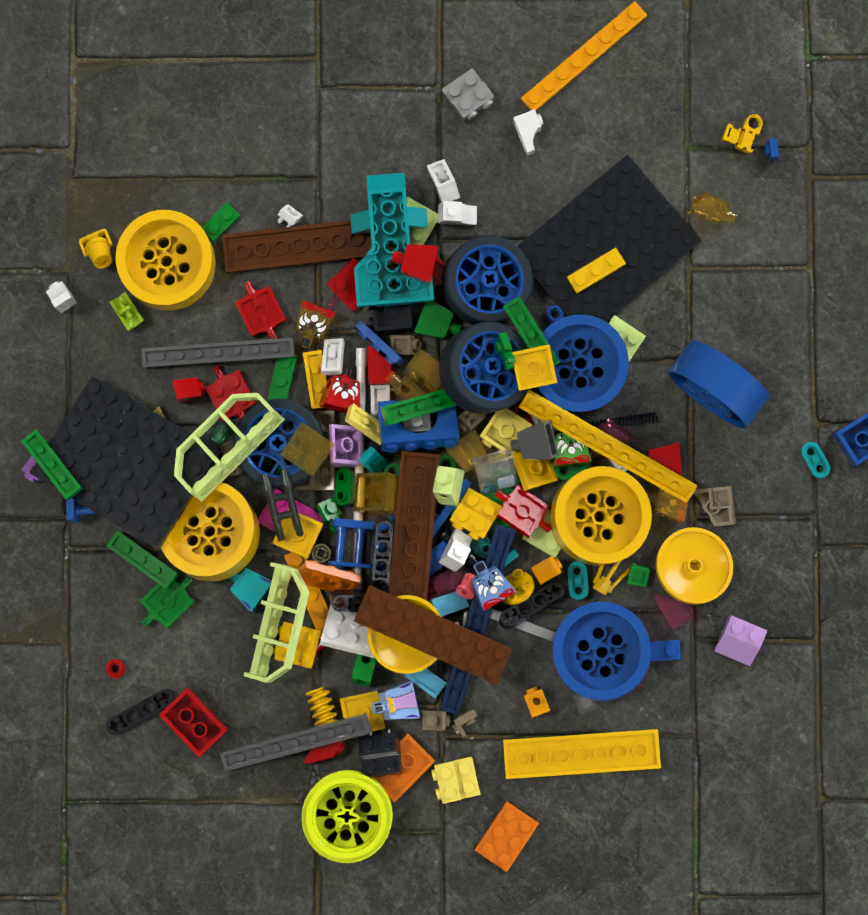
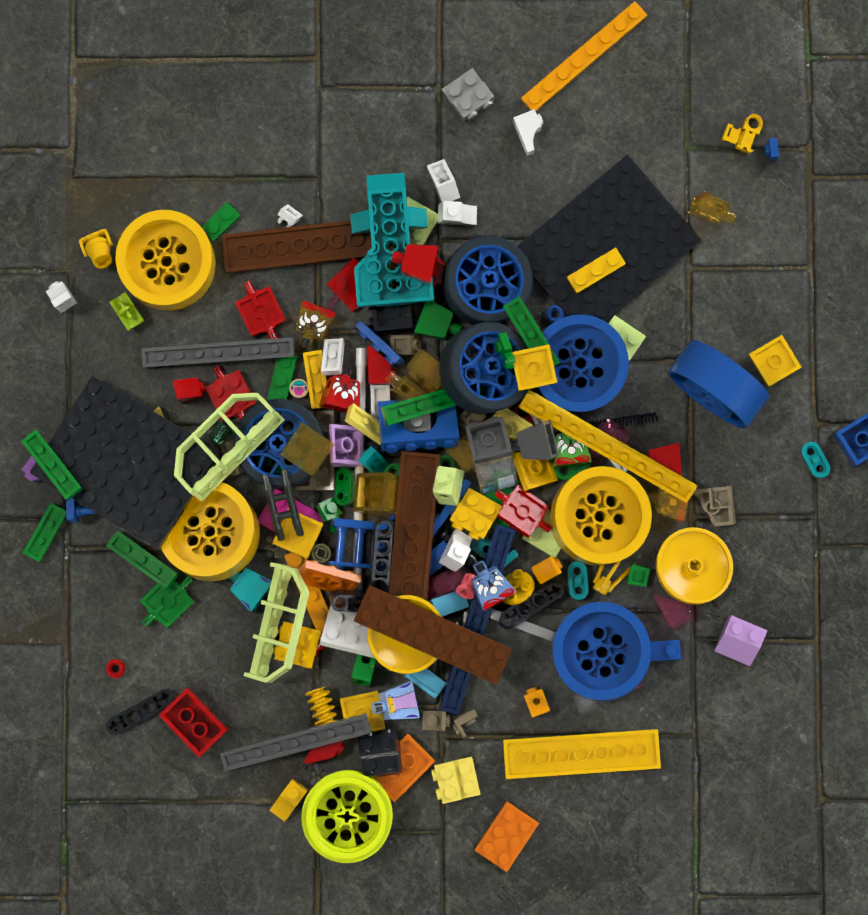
(45, 532): none -> green plate
(288, 800): none -> yellow arch
(299, 388): none -> tile
(488, 439): none -> dark grey plate
(774, 361): none -> yellow plate

